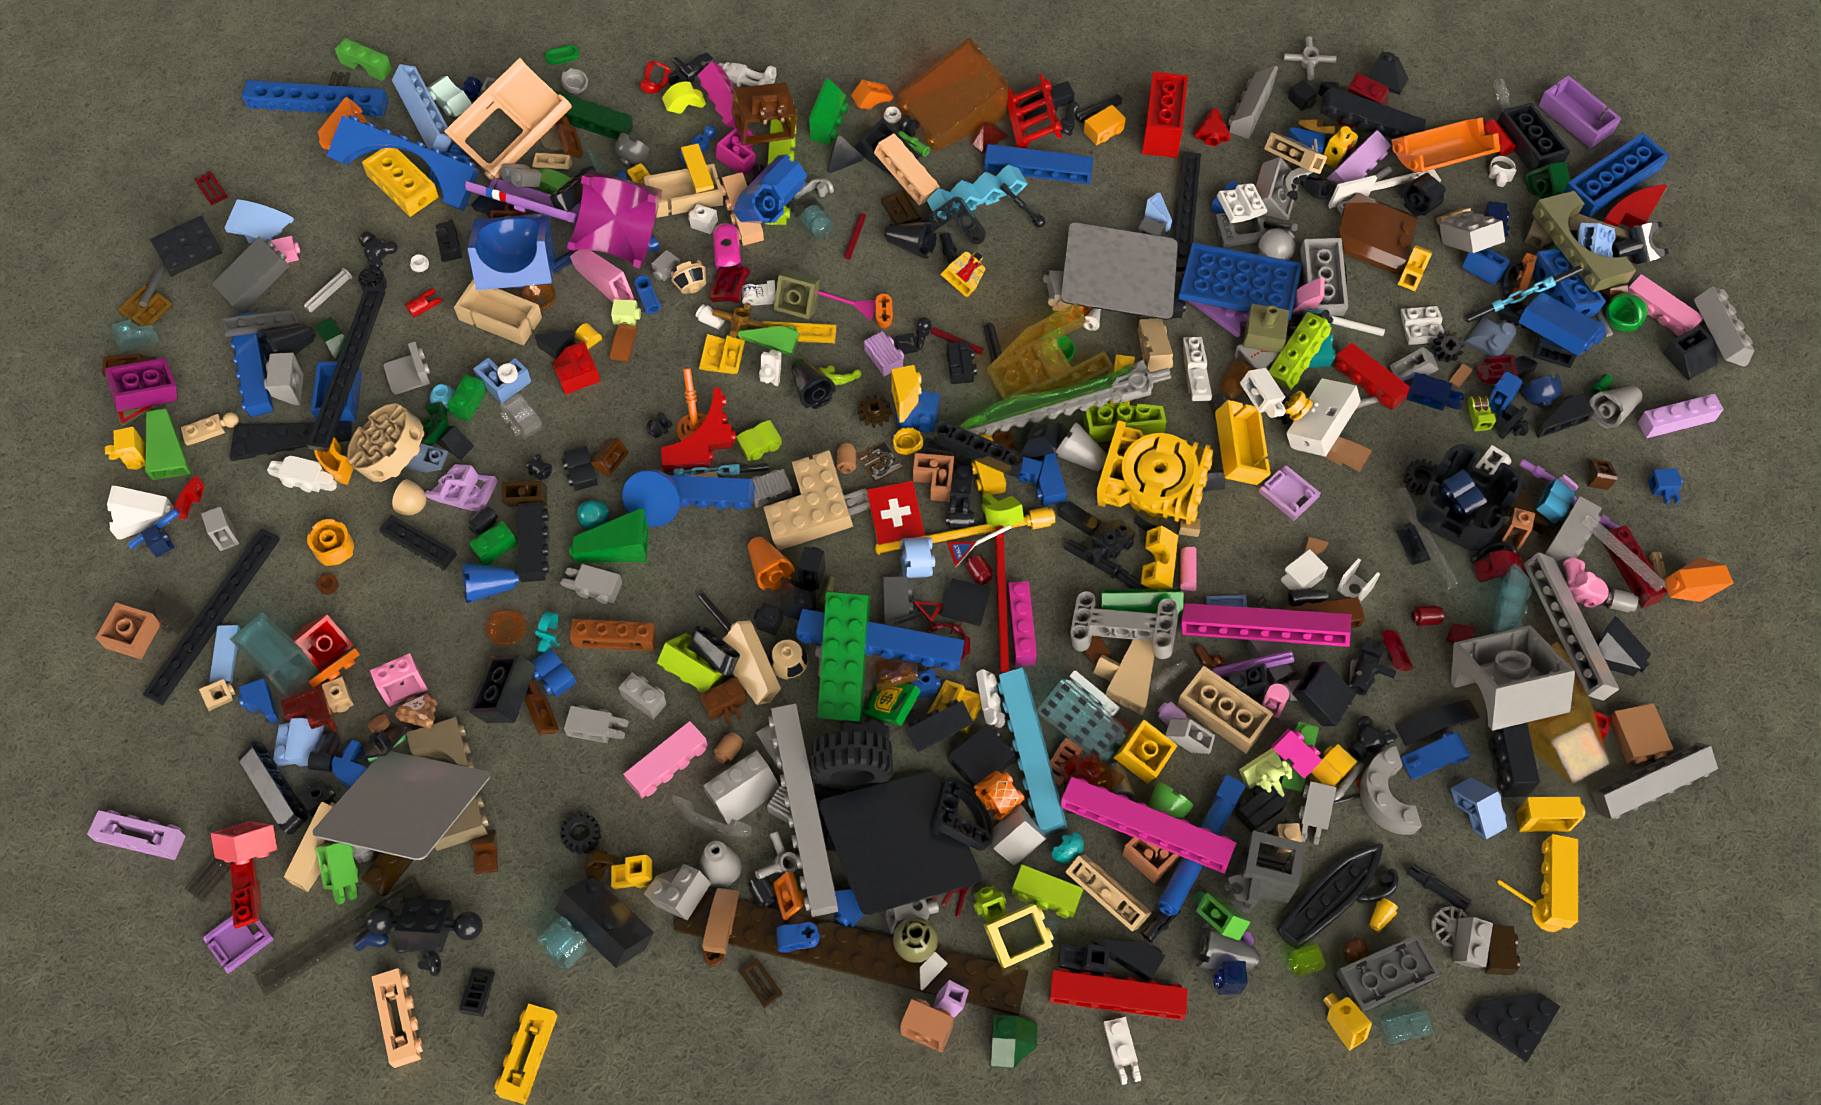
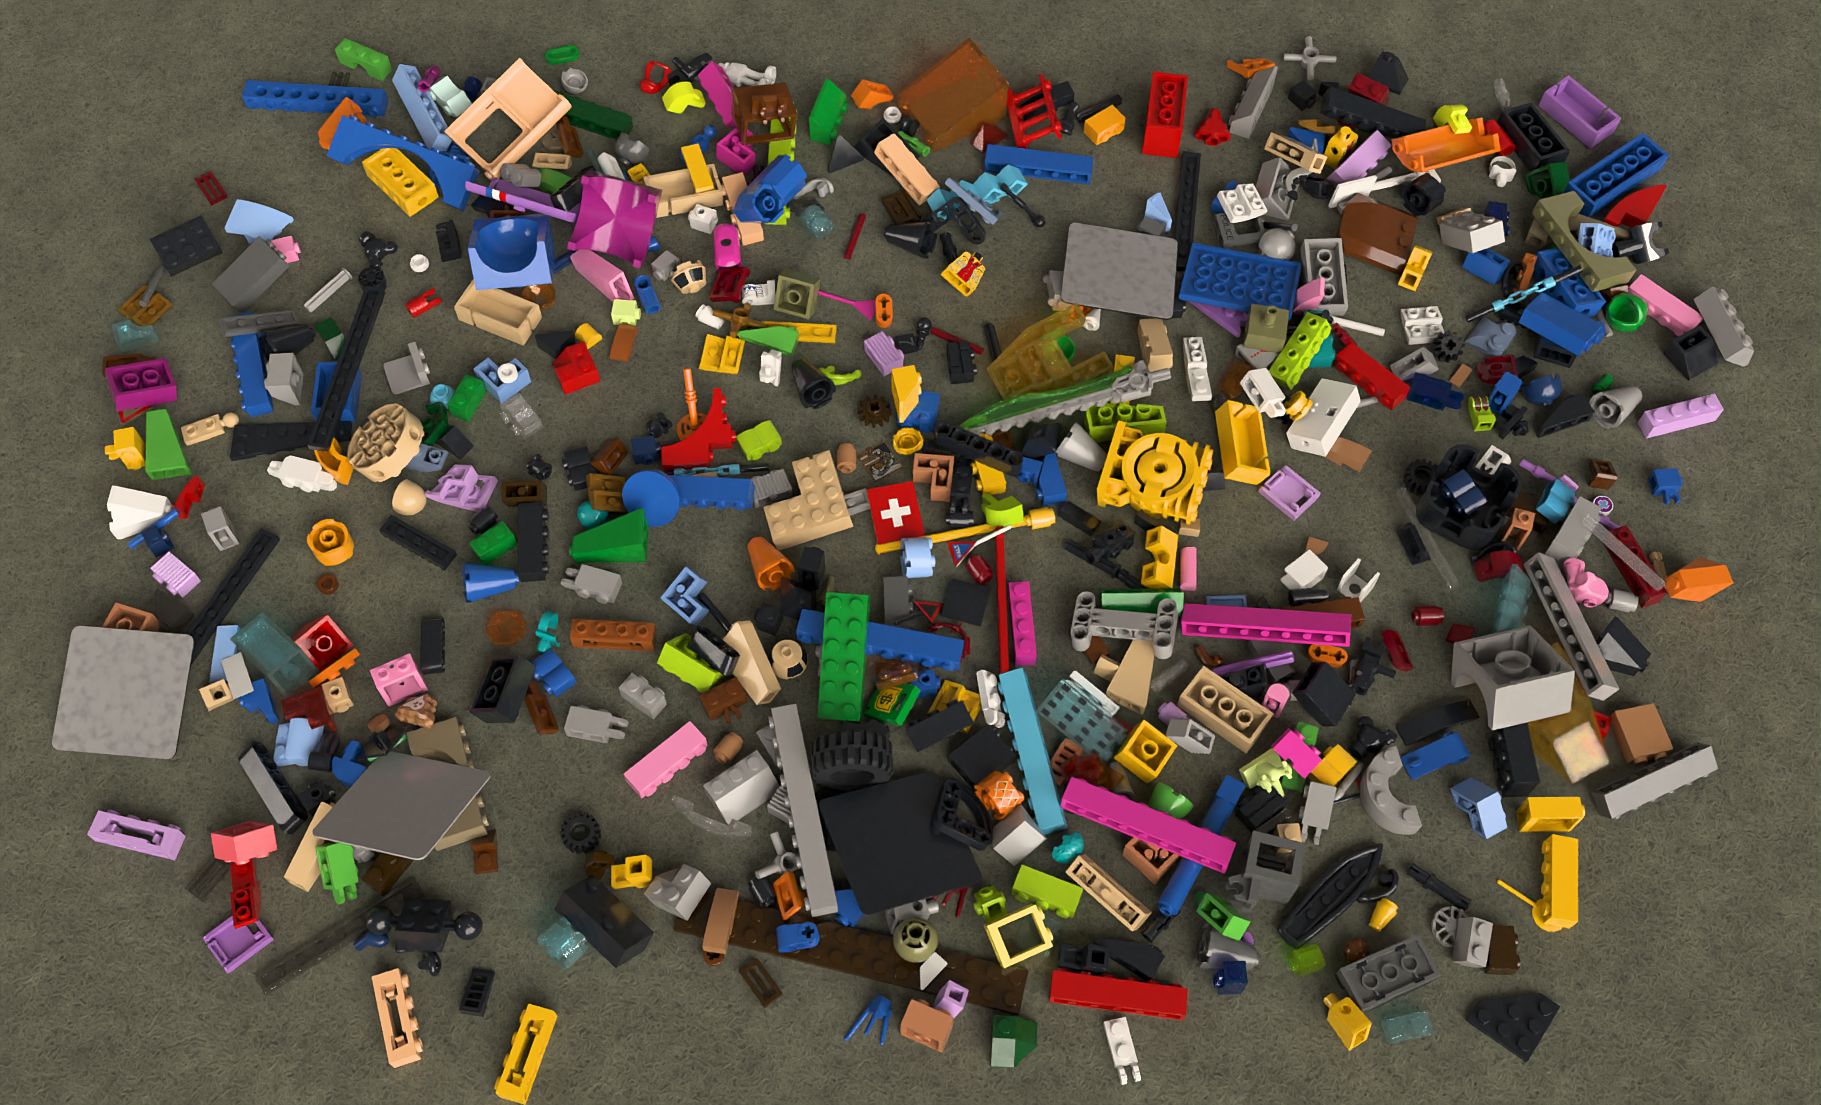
(123, 692): none -> flat silver piece
(175, 574): none -> lavender brick
(237, 675): none -> white sticker
(429, 78): none -> magenta pin
(431, 646): none -> black beam
(606, 492): none -> pearl gold slope
(609, 165): none -> white brick
(645, 450): none -> dark blue brick
(682, 596): none -> medium blue brick
(720, 864): light grey cone -> none
(878, 1009): none -> blue plant
(975, 203): none -> sand blue wing
(1250, 66): none -> orange wing
(1327, 654): none -> orange beam
(1343, 334): none -> dark red tile
(1454, 116): none -> neon yellow brick
(1605, 503): none -> tile

